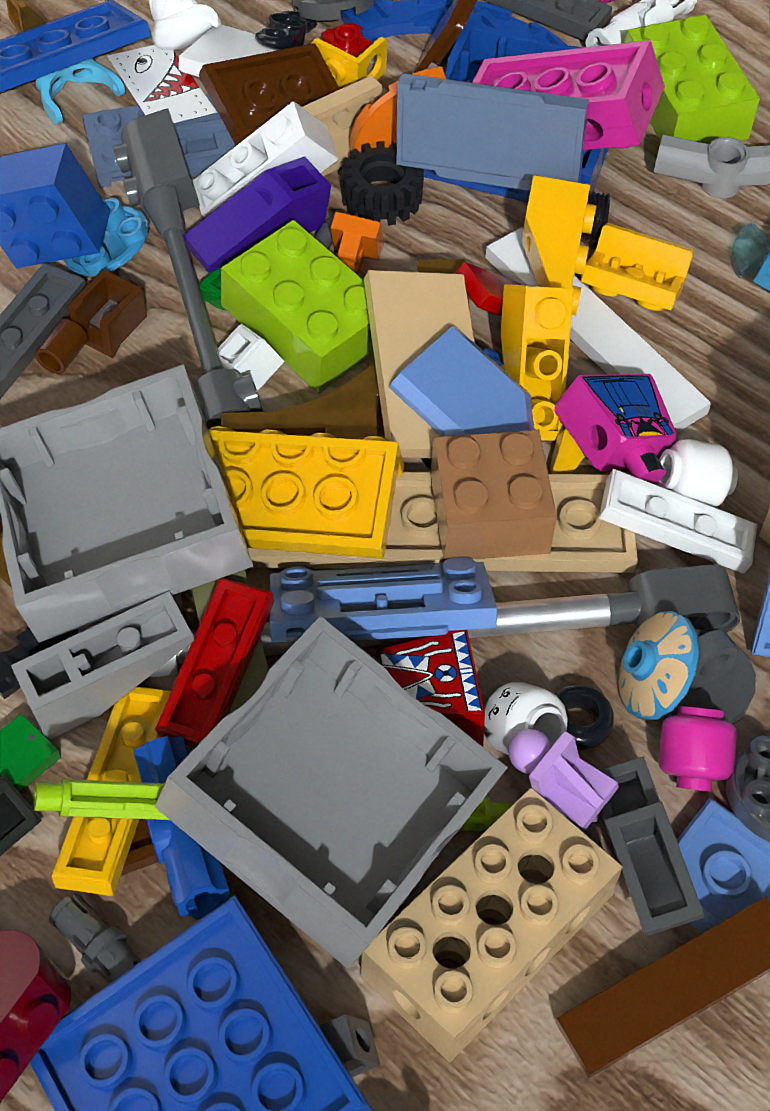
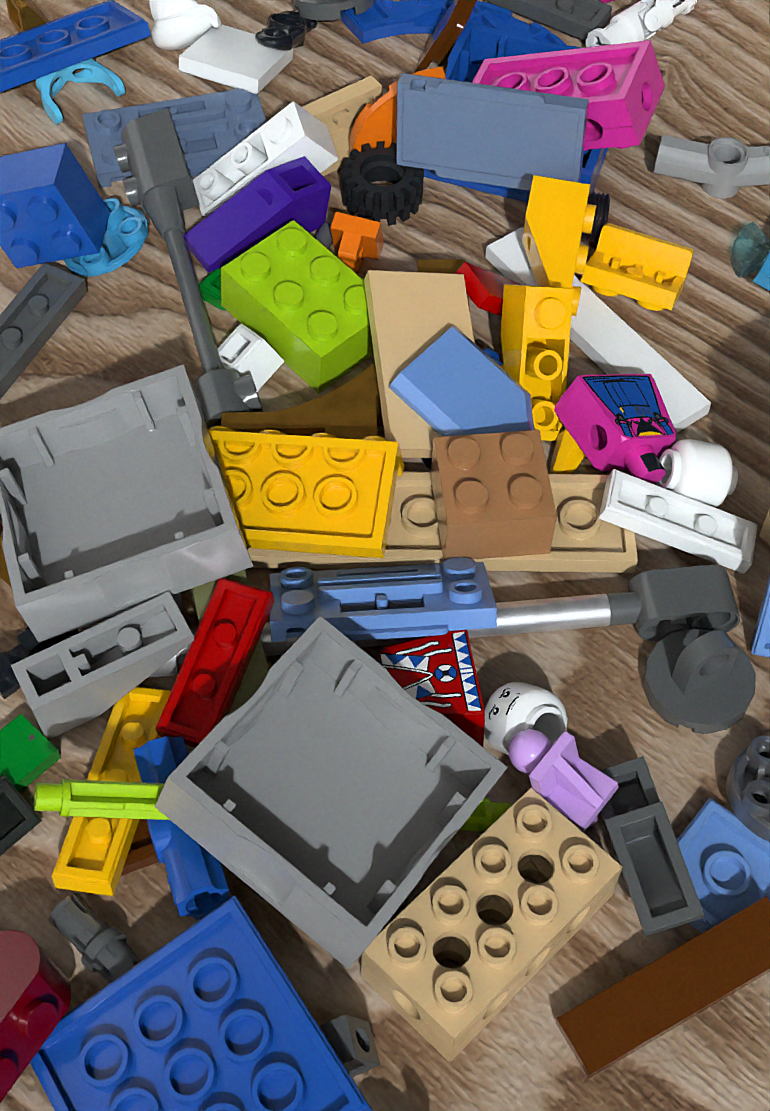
(61, 346): reddish brown hinge -> none
(108, 311): reddish brown window -> none
(159, 84): white sticker -> none
(261, 85): reddish brown tile -> none
(347, 38): red plate -> none
(350, 69): yellow bracket -> none
(597, 705): black piece -> none
(658, 665): dish -> none
(697, 747): dark pink head -> none
(704, 85): lime brick -> none

